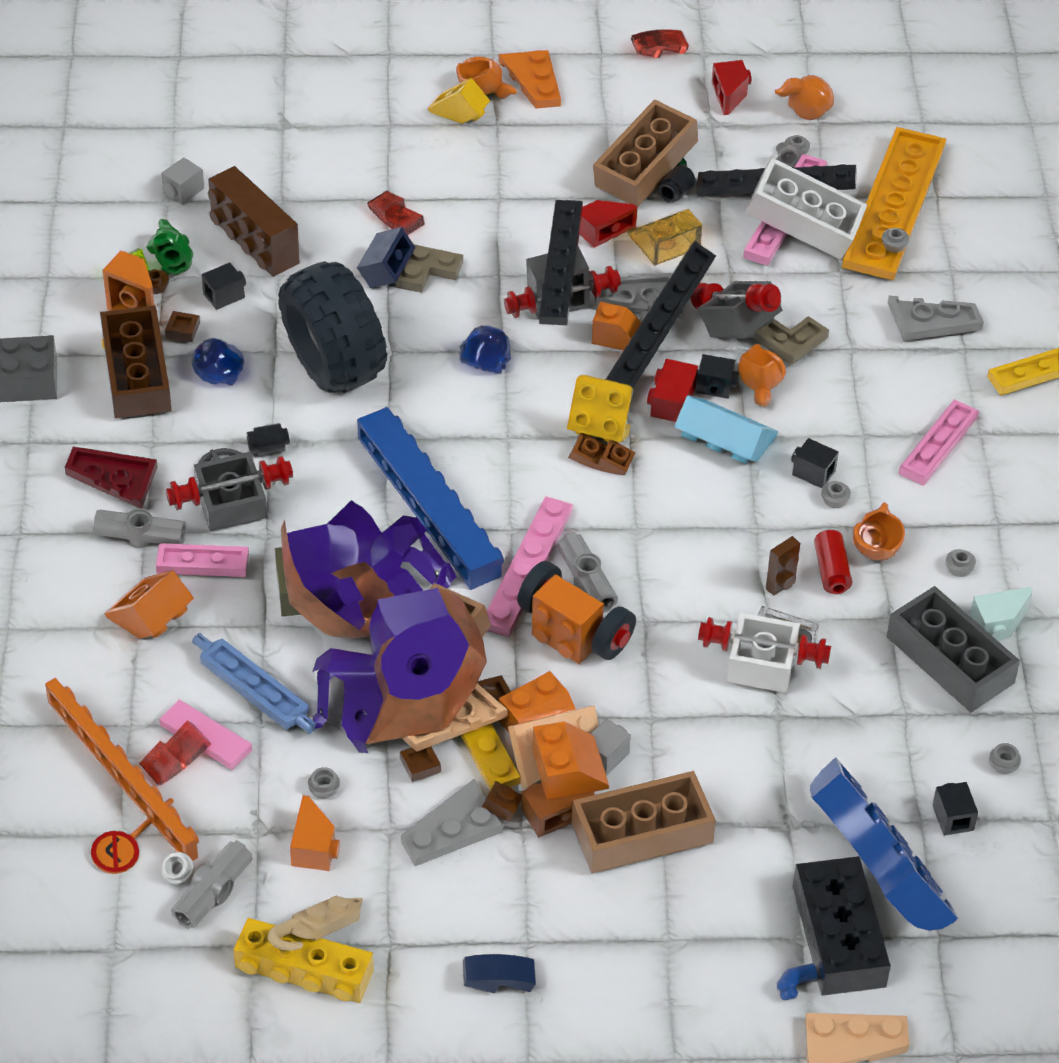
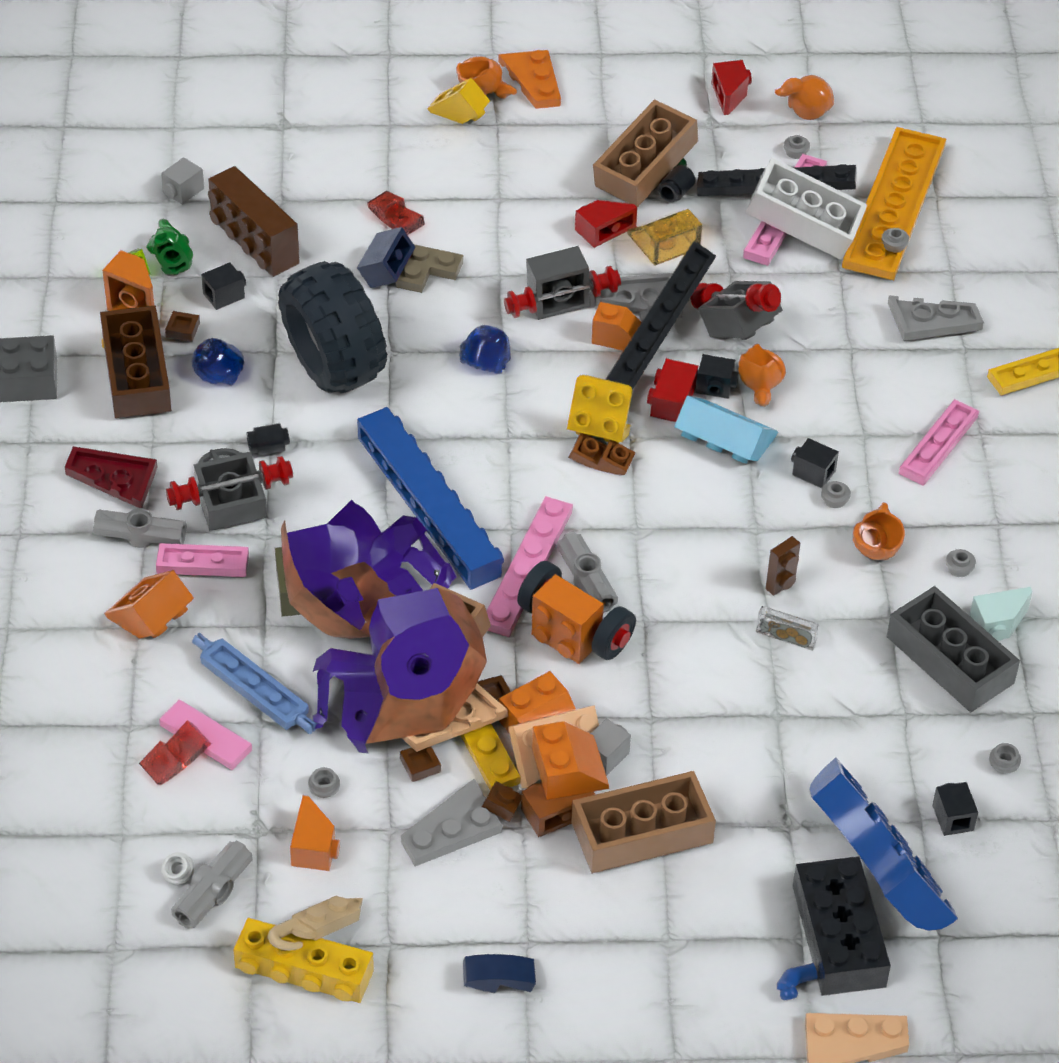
(116, 763): orange plate -> none
(117, 850): piece -> none
(159, 280): reddish brown plate -> none
(561, 262): black plate -> none
(653, 42): clear red slope -> none
(763, 650): white brick -> none
(792, 343): dark tan plate -> none
(793, 149): light grey plate -> none
(833, 561): red brick -> none

